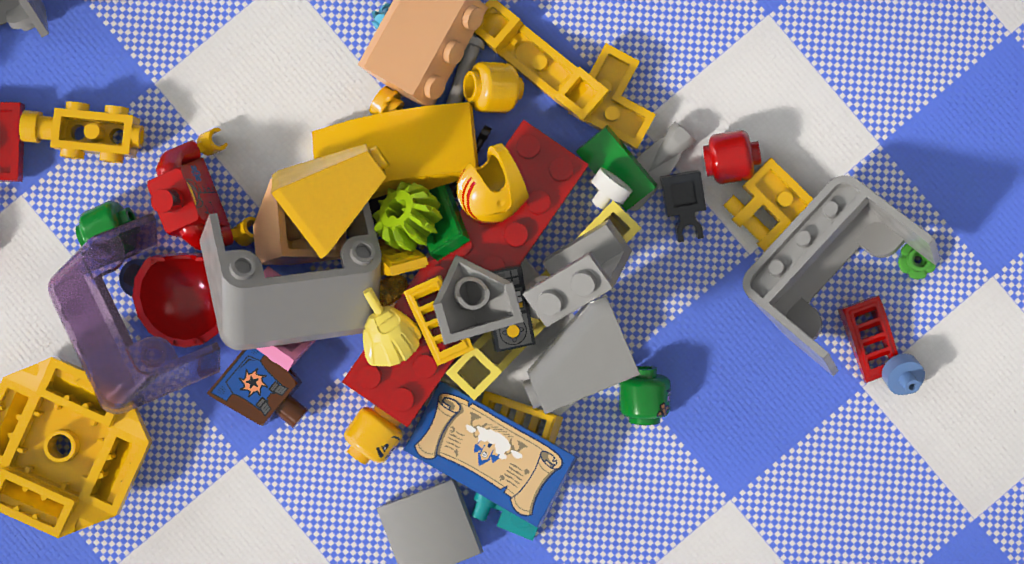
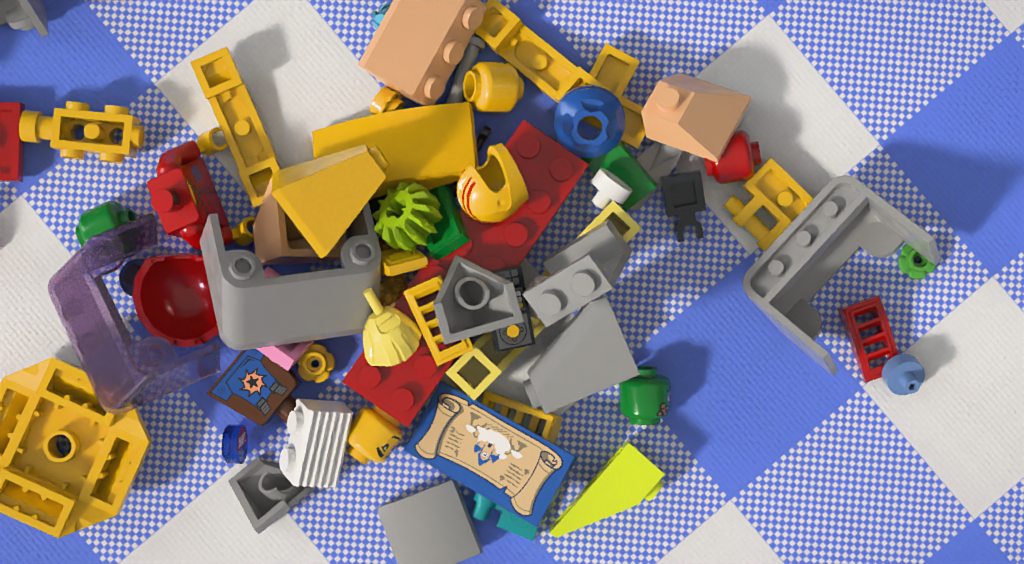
(235, 444): none -> clear blue tile
(238, 121): none -> yellow slope
(265, 492): none -> light grey slope
(316, 443): none -> white brick
(320, 373): none -> yellow plate
(583, 102): none -> blue piece
(616, 487): none -> neon yellow slope
(693, 115): none -> light nougat slope

